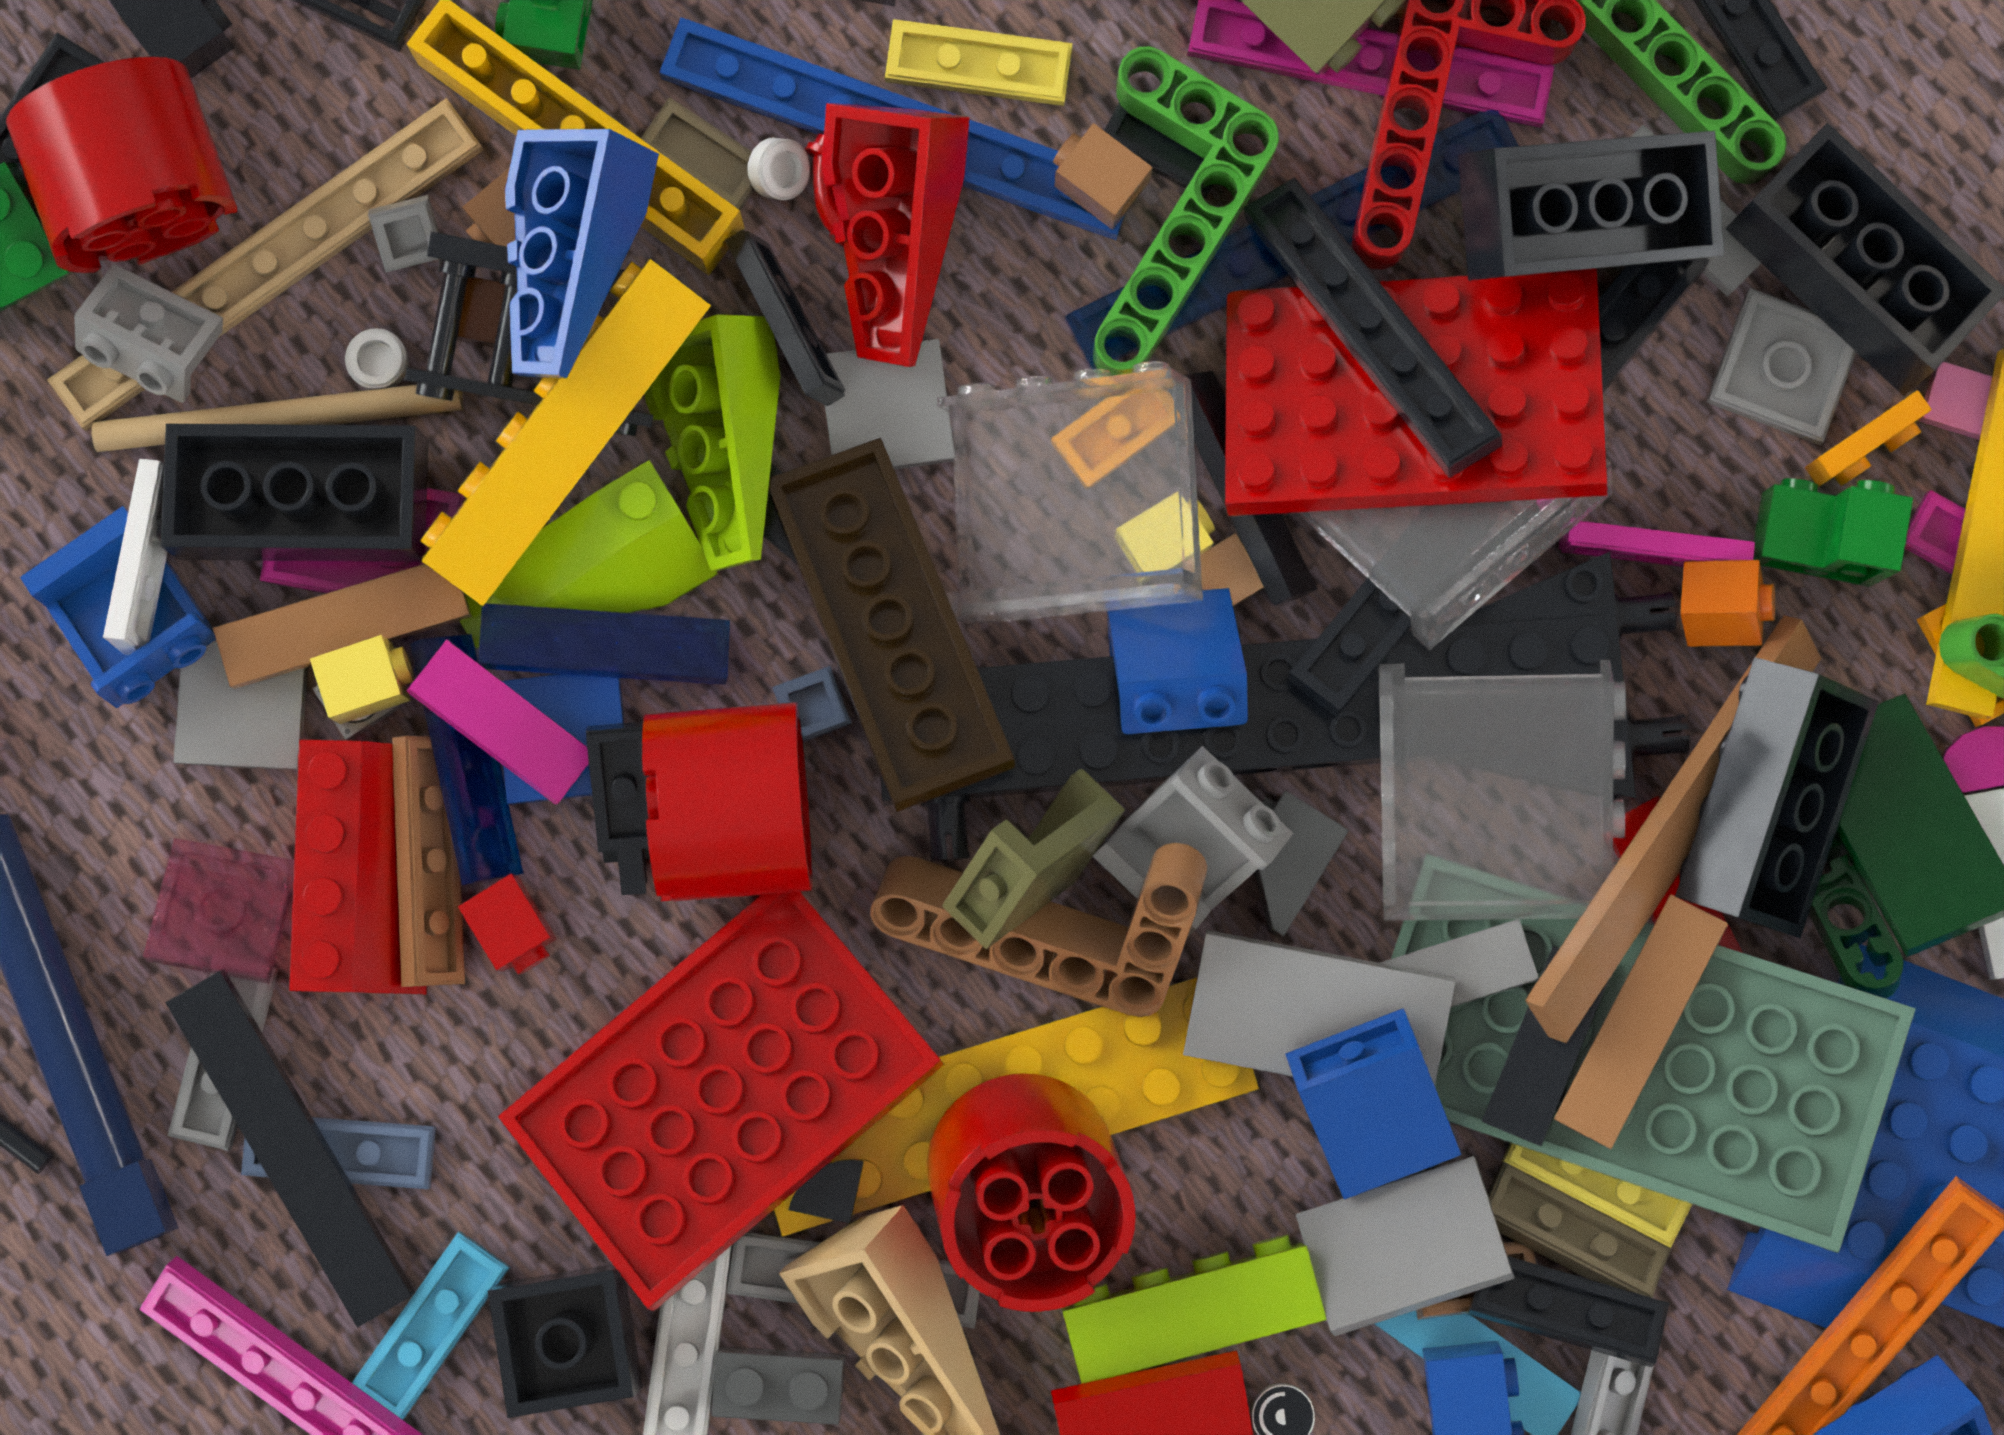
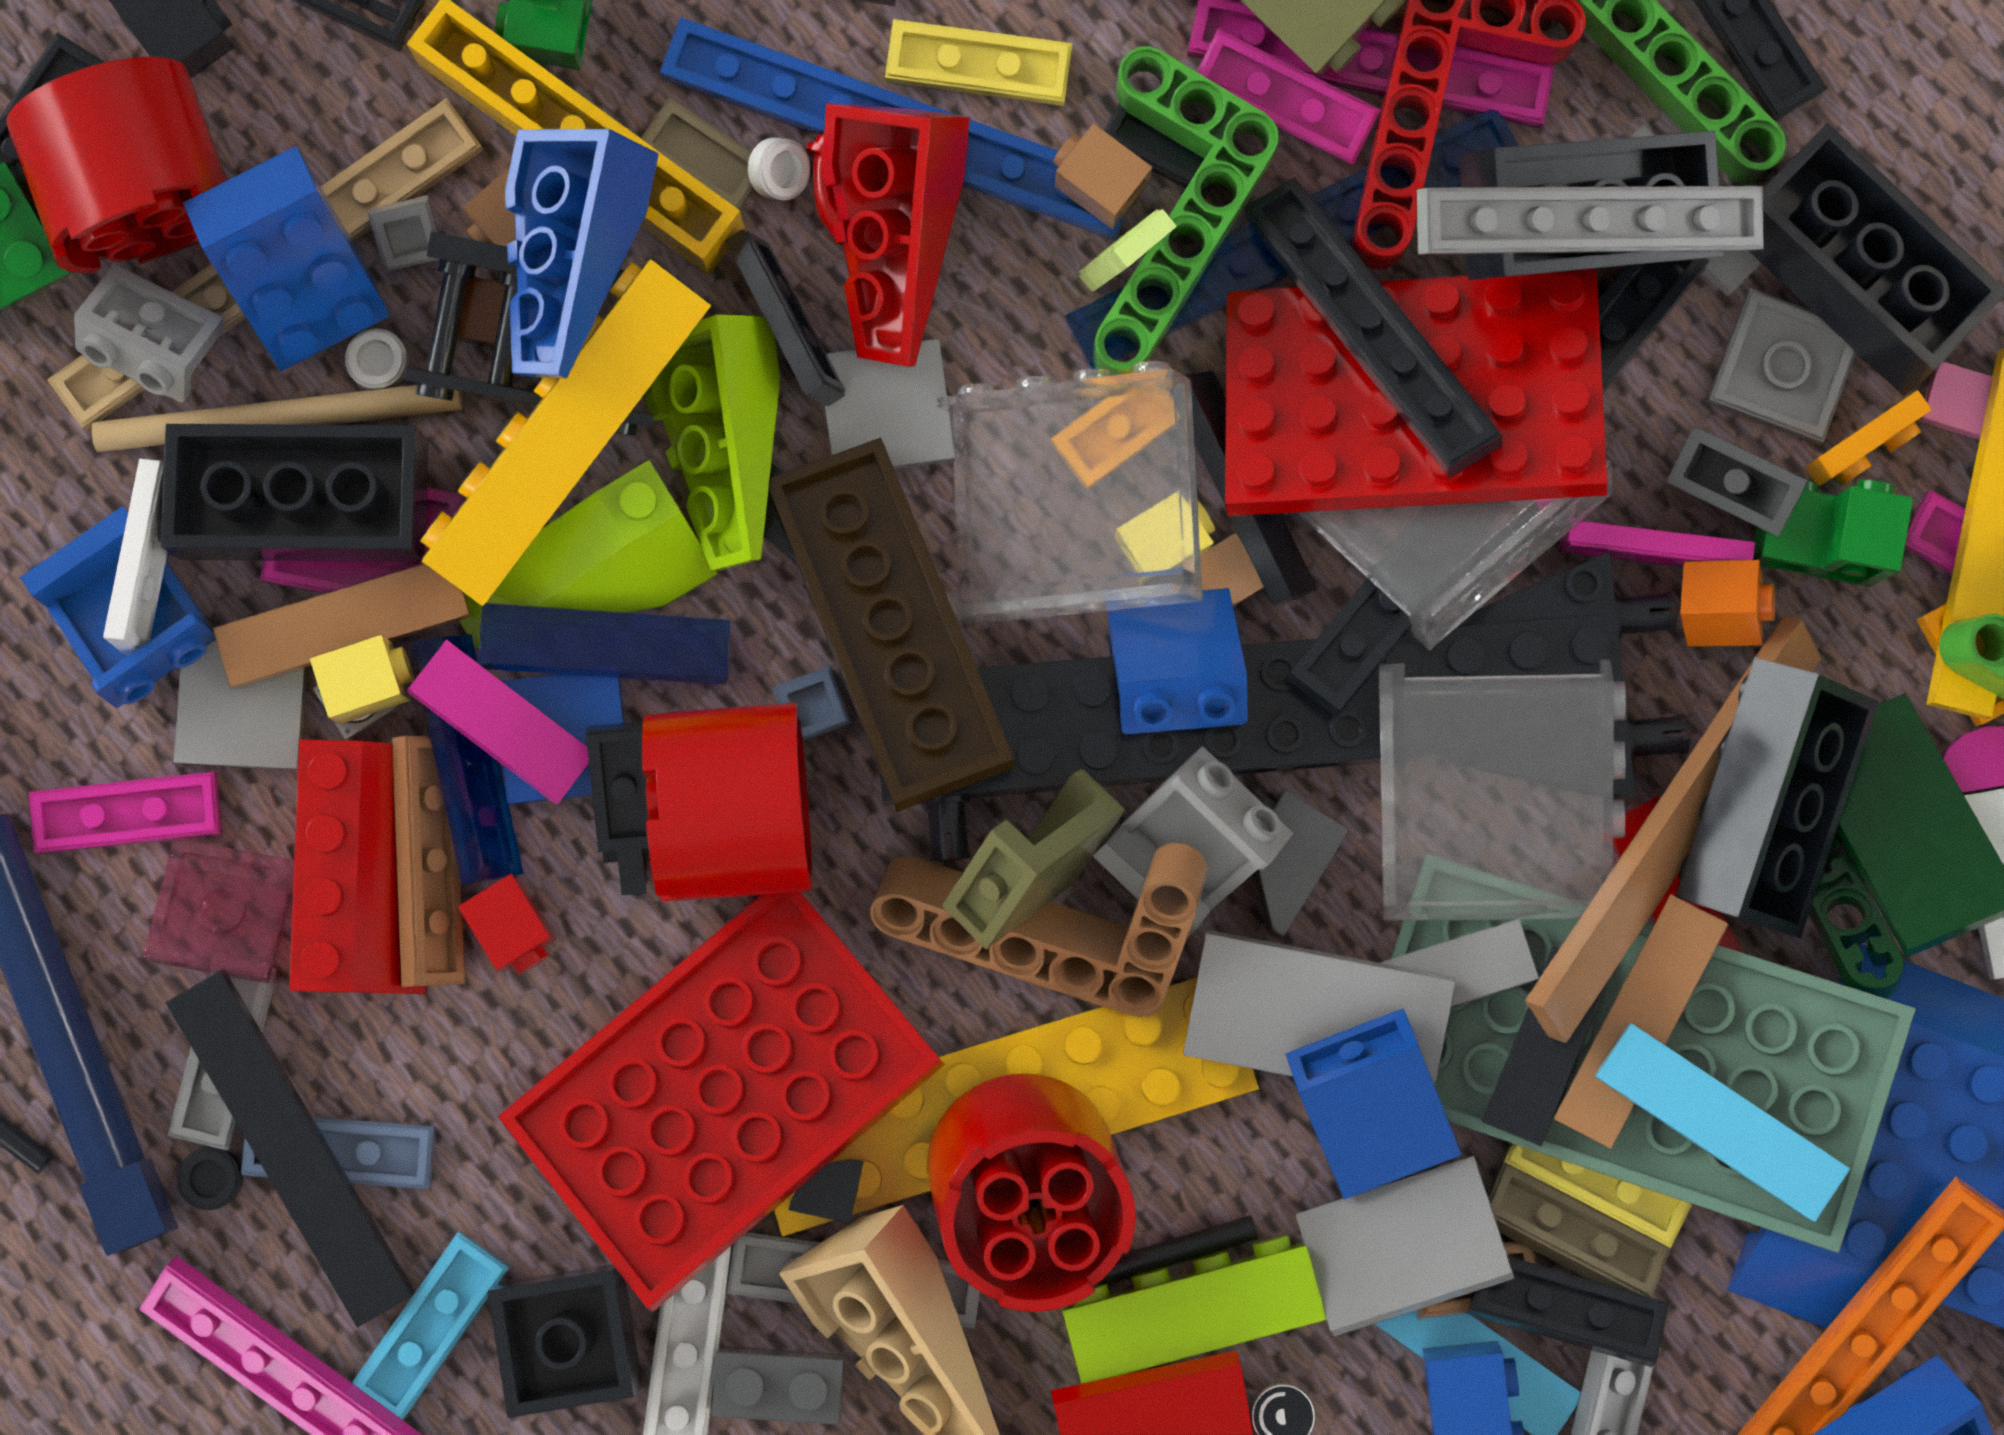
(125, 812): none -> dark pink tile
(210, 1178): none -> black tile
(286, 258): none -> blue brick
(1127, 249): none -> yellowish green tile
(1182, 1249): none -> black bar
(1290, 96): none -> dark pink tile
(1589, 219): none -> light grey tile
(1722, 1122): none -> medium azure tile
(1737, 481): none -> dark grey slope

